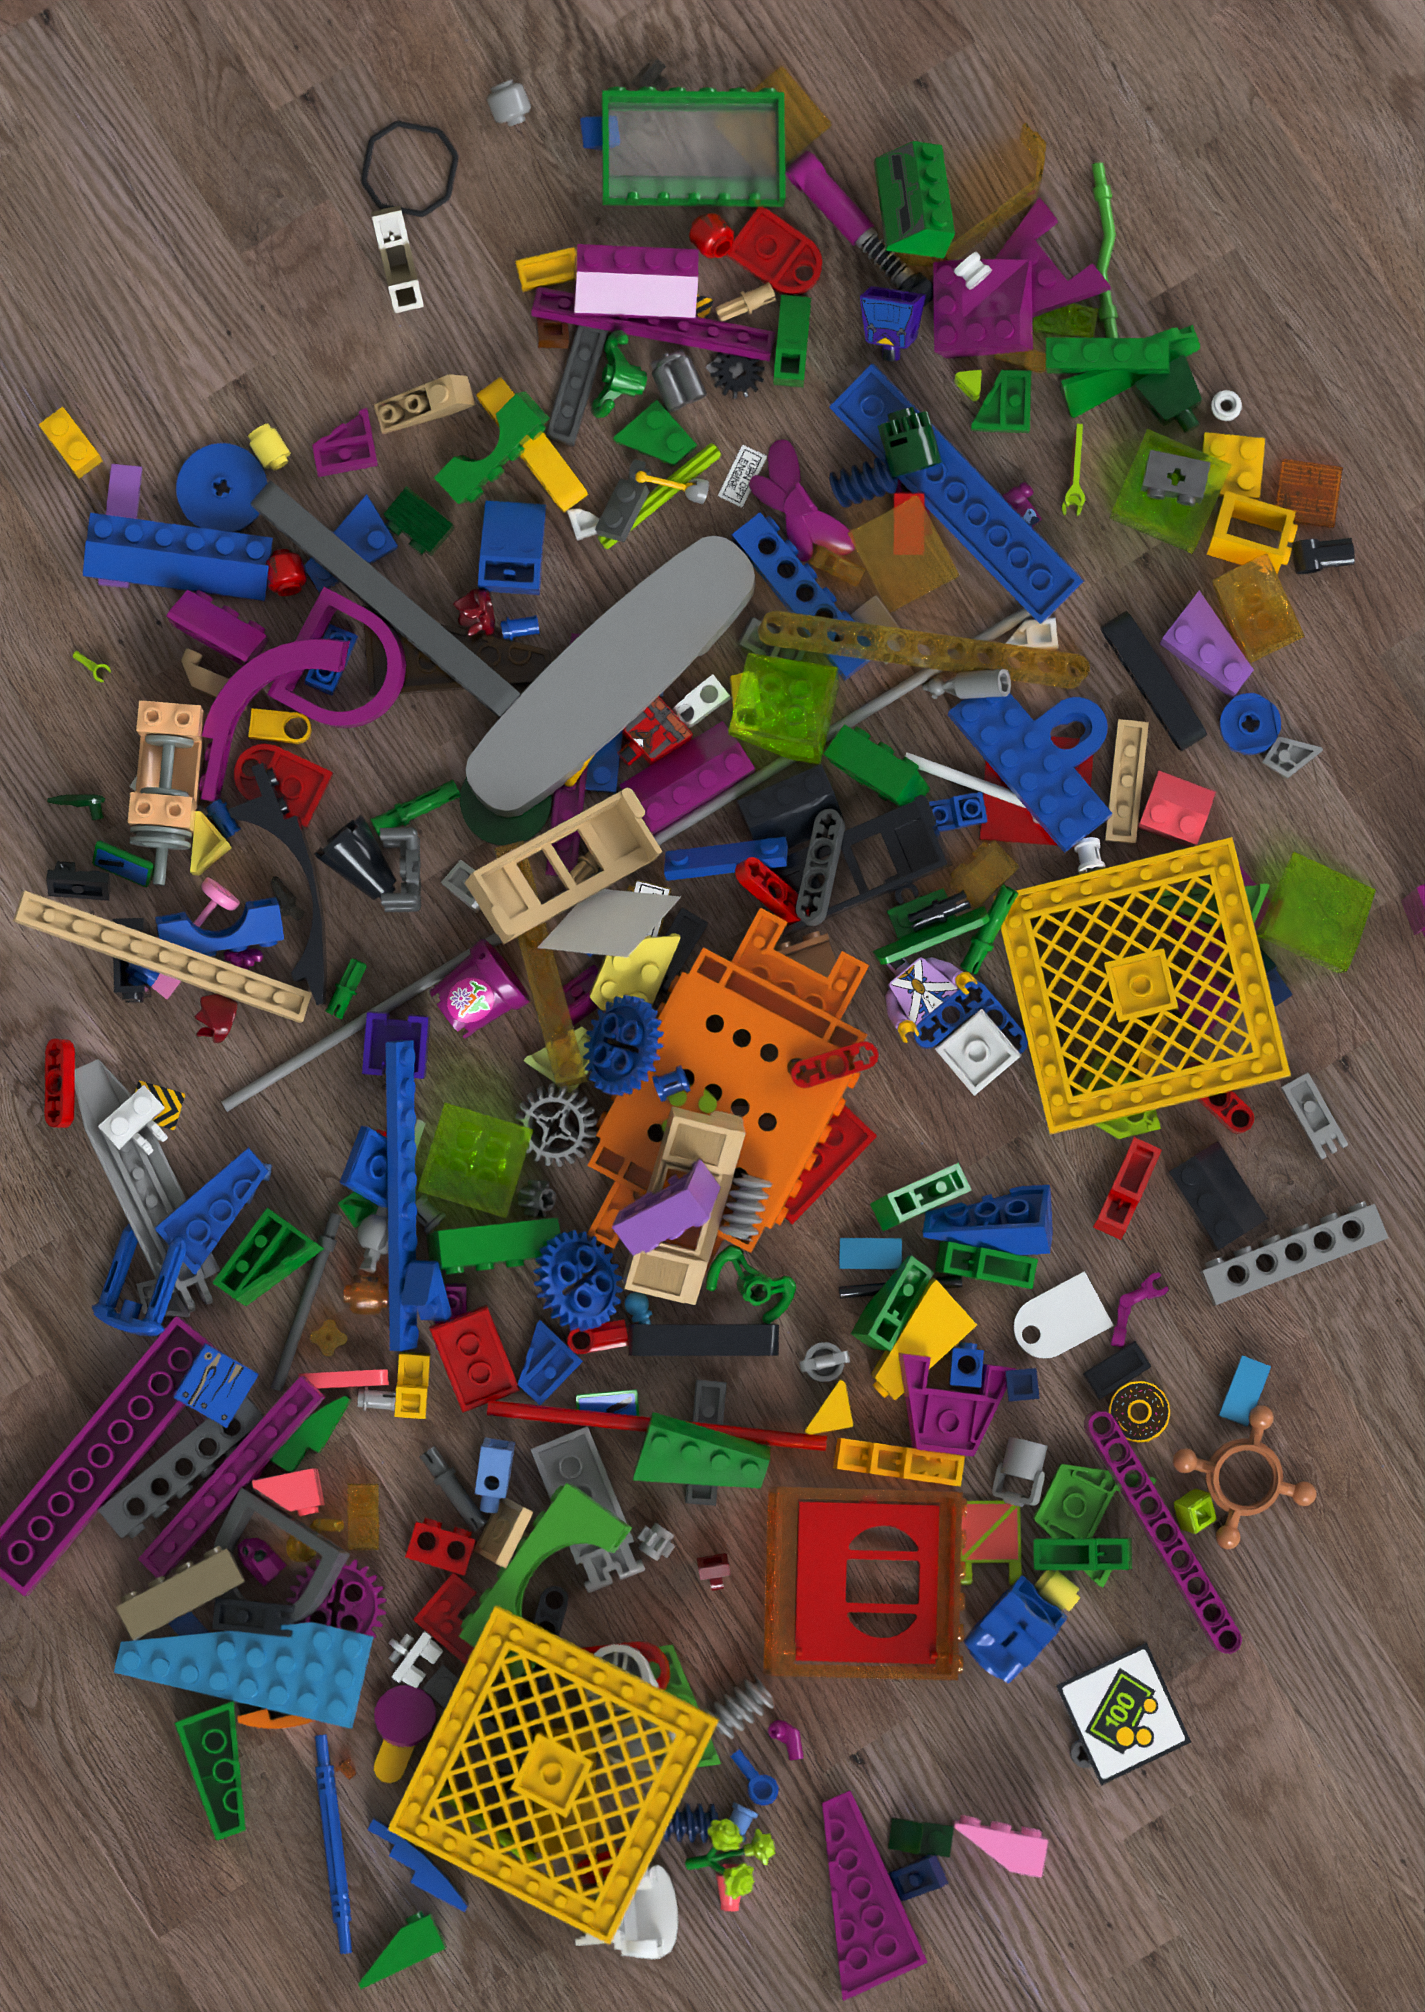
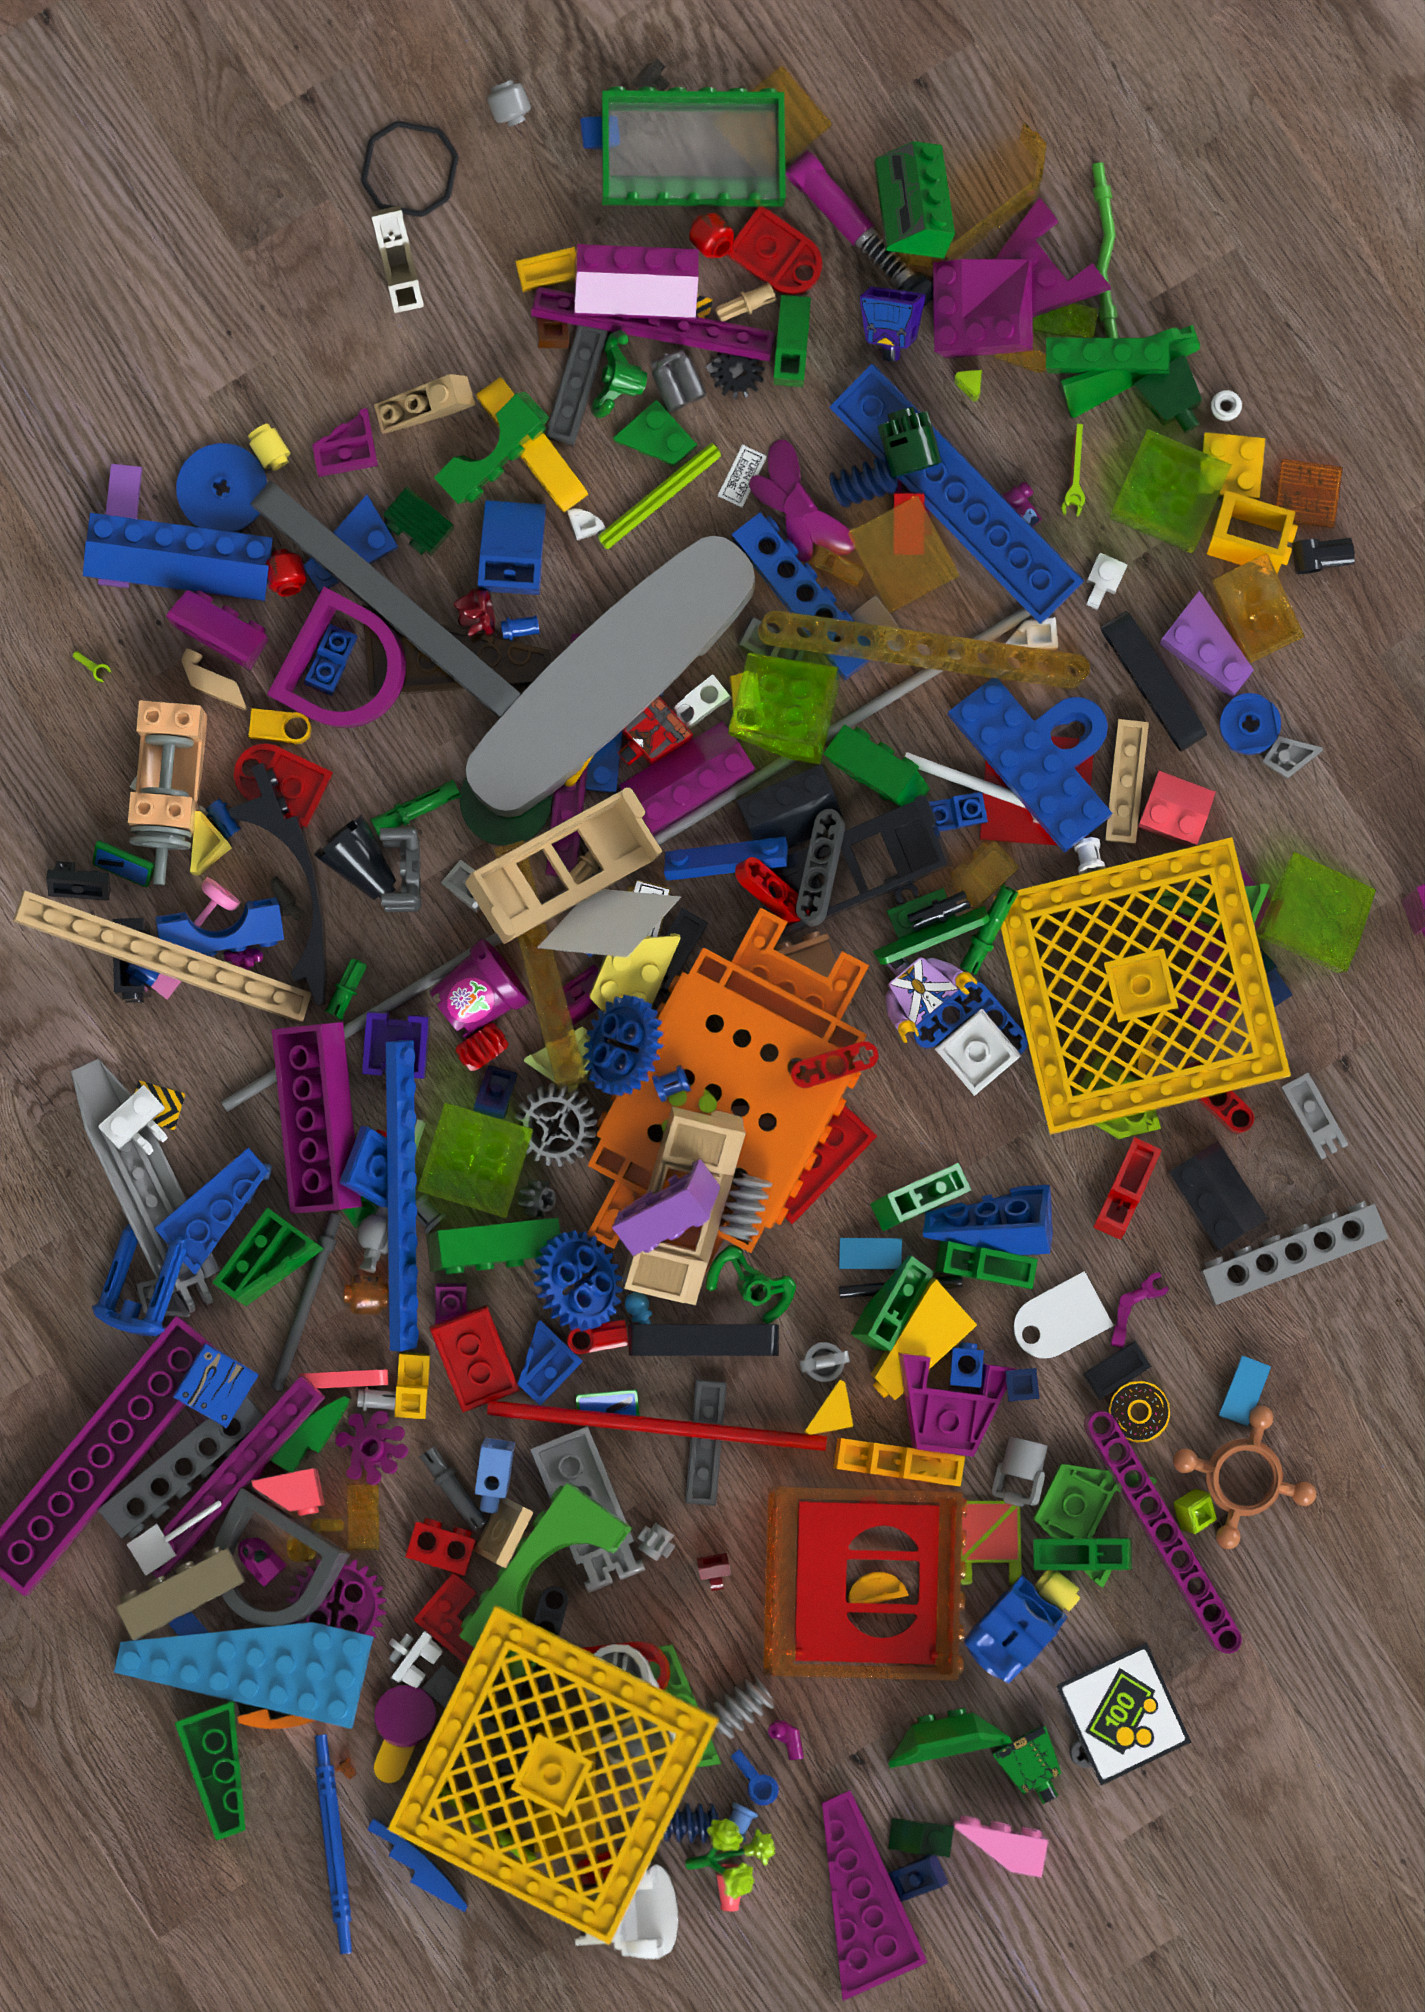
(59, 1053): red beam -> none
(70, 442): yellow brick -> none
(79, 800): dark green bar -> none
(153, 1548): none -> white piece
(218, 1014): dark red piece -> none
(245, 684): magenta arch -> none
(252, 1617): black hinge -> none
(315, 1115): none -> magenta brick
(319, 1337): clear yellow plate -> none
(371, 1447): none -> magenta animal
(412, 1944): green slope -> none
(426, 1290): blue slope -> none
(481, 1047): none -> red gear
(495, 1092): none -> dark blue slope
(624, 505): dark grey plate -> none
(694, 489): hinge -> none
(698, 1455): green wedge -> none
(876, 1588): none -> yellow tile
(945, 1737): none -> green wedge
(972, 270): white wheel -> none
(972, 684): light grey wheel -> none
(1006, 404): green wing -> none
(1031, 1763): none -> green torso
(1105, 577): none -> white plate
(1190, 472): flat silver brick -> none

